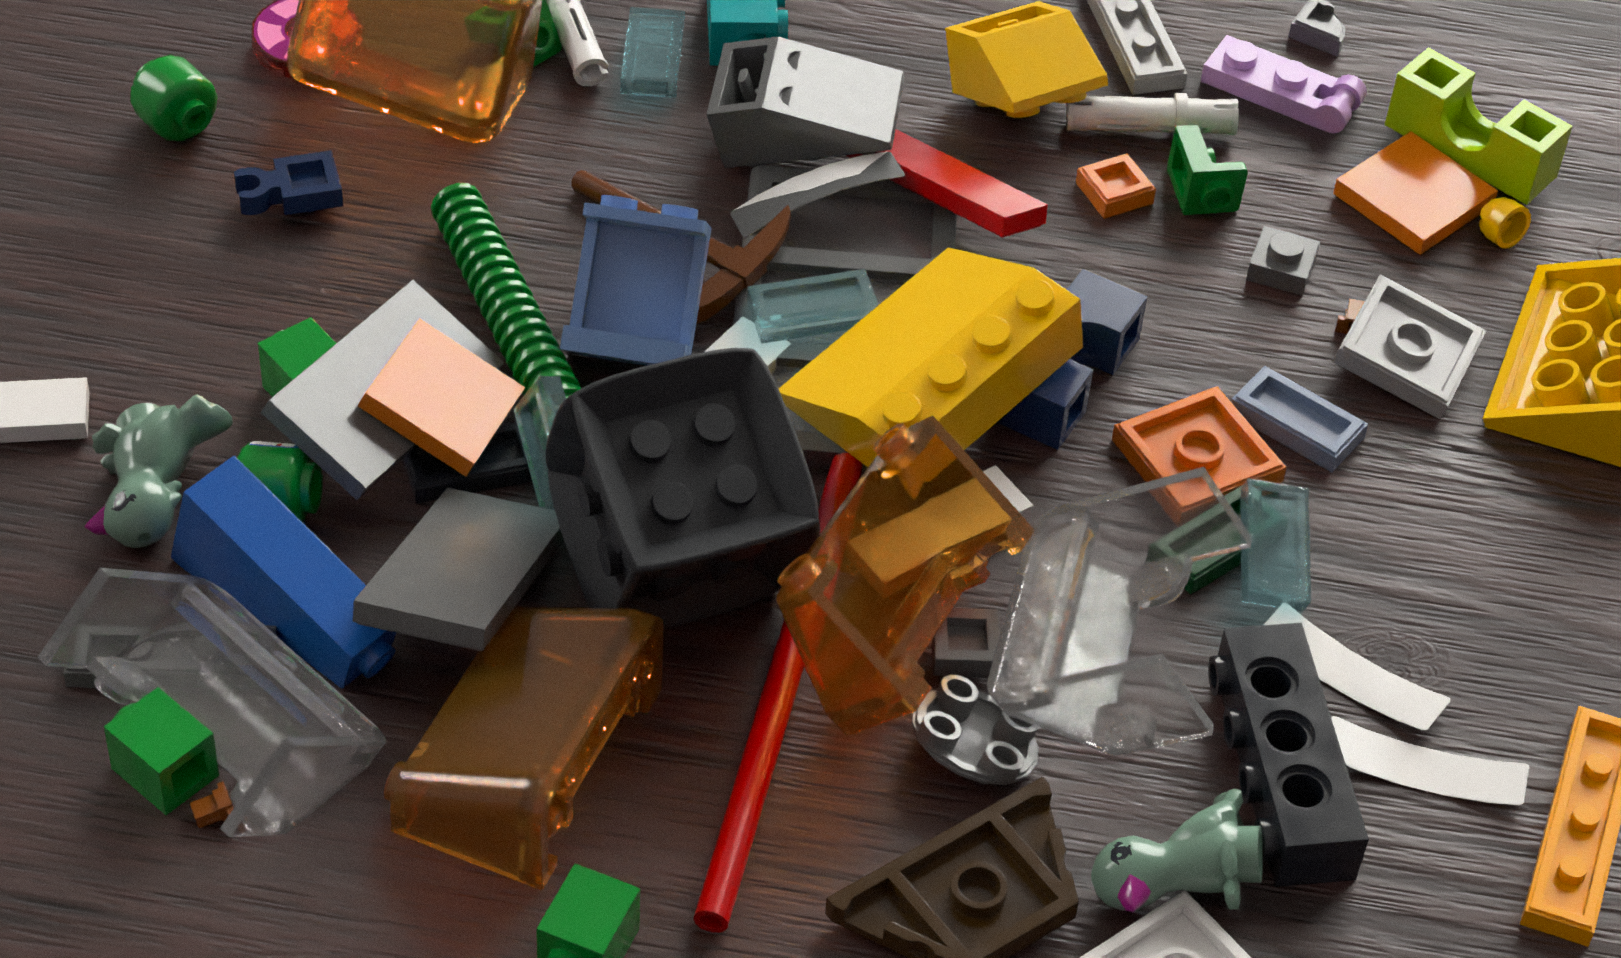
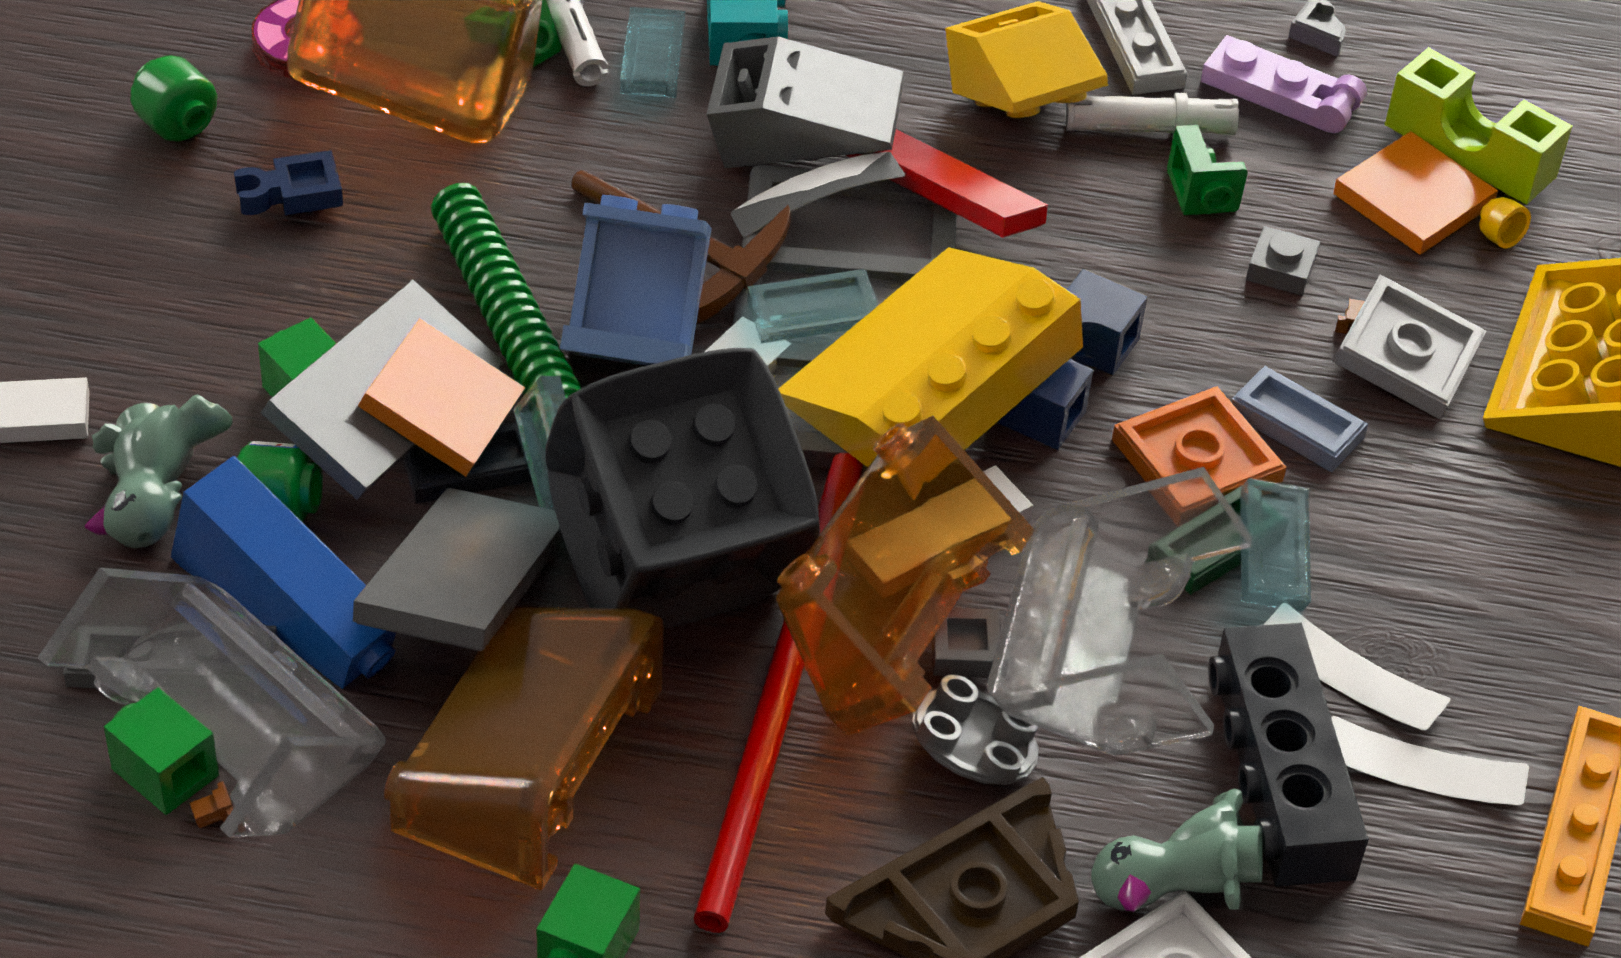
(1115, 186): orange tile -> none

